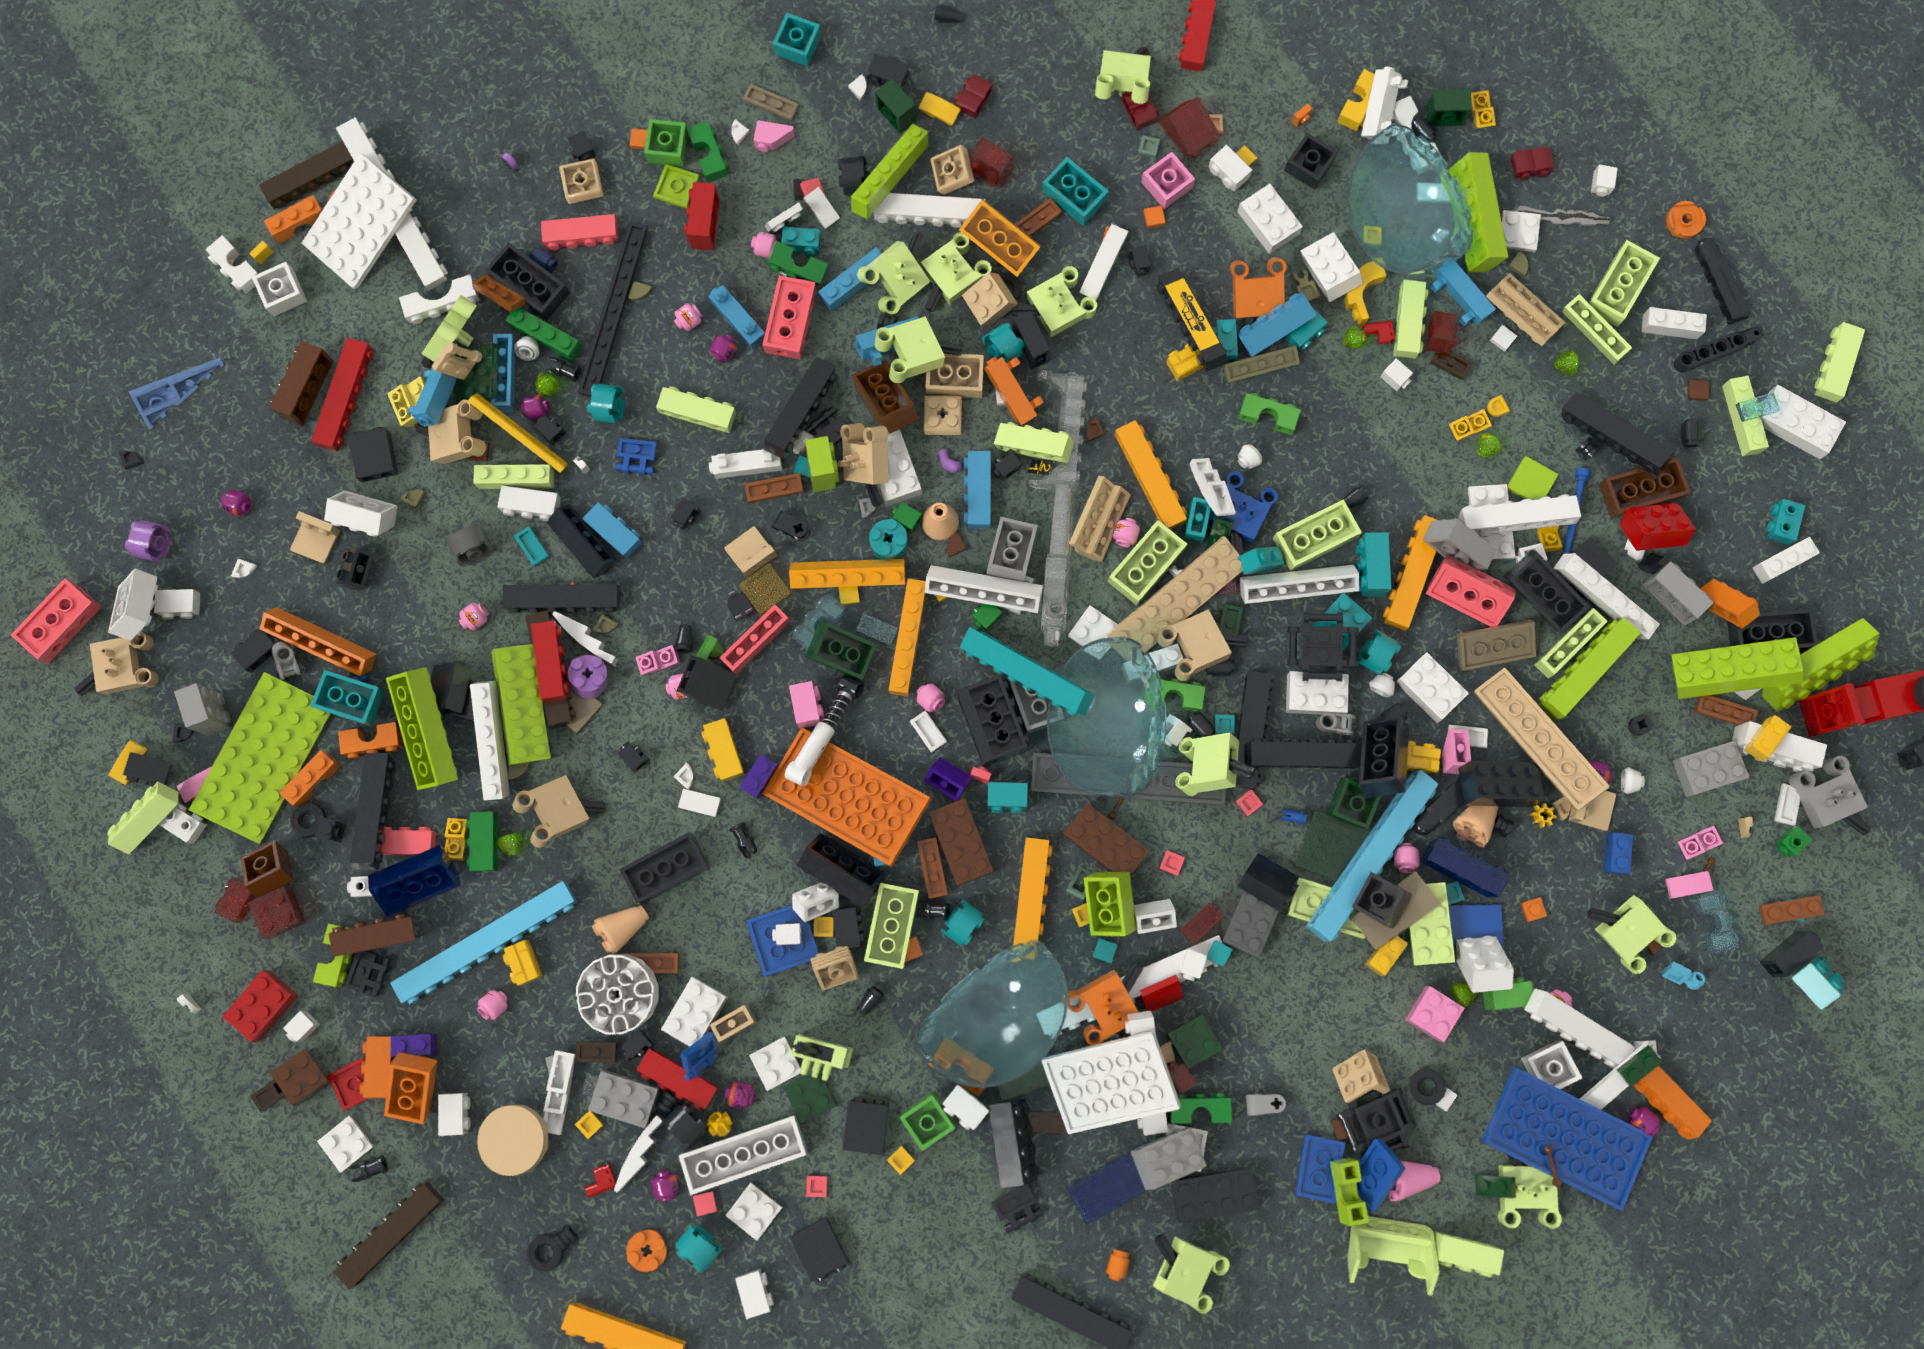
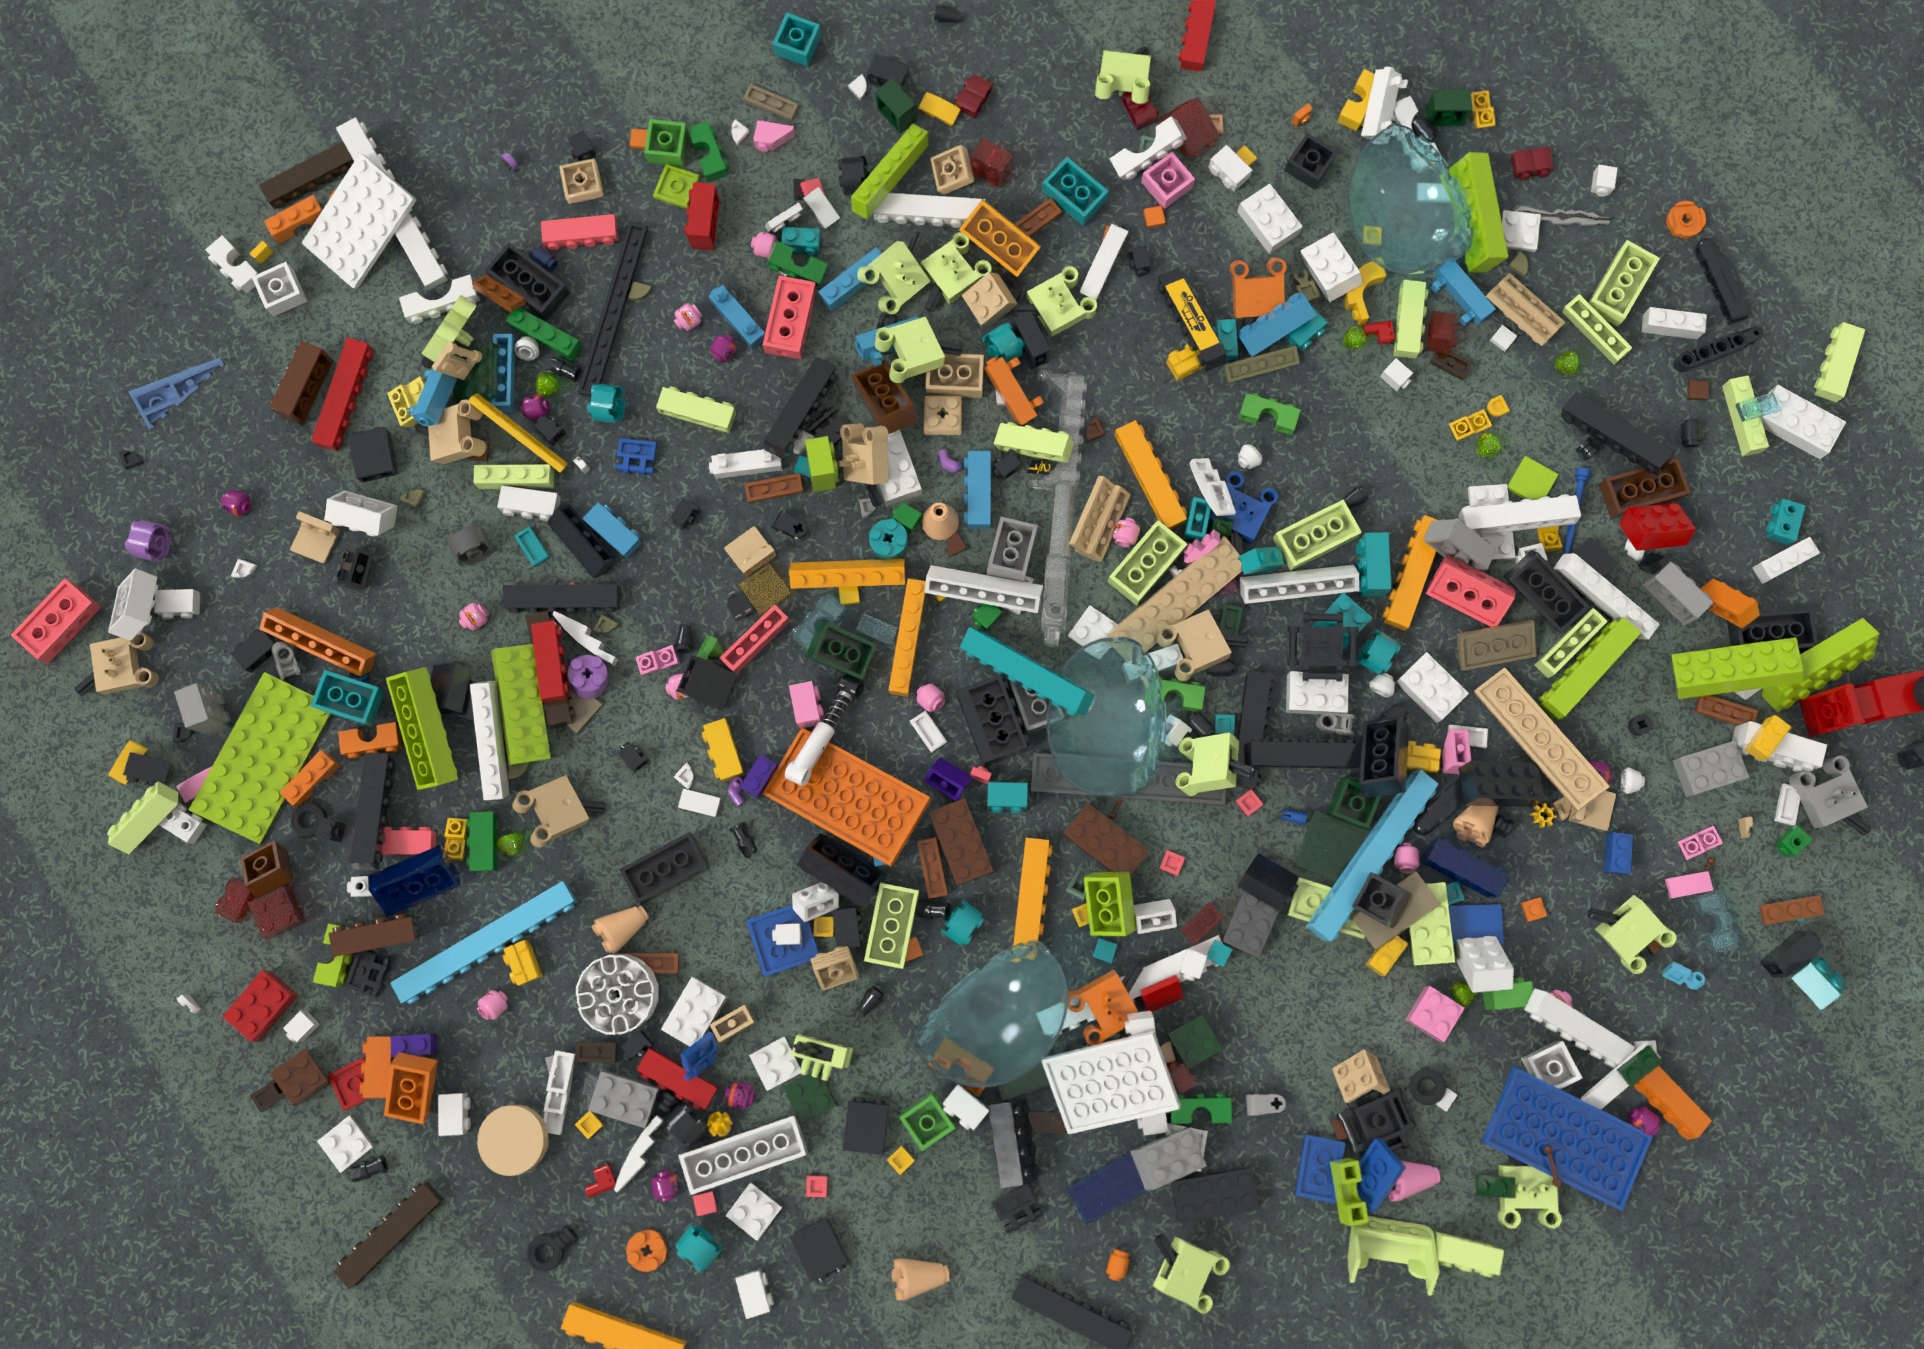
(734, 791): none -> medium lavender arm
(917, 1277): none -> light nougat cone
(1168, 136): none -> white arch
(1198, 549): none -> bright pink slope

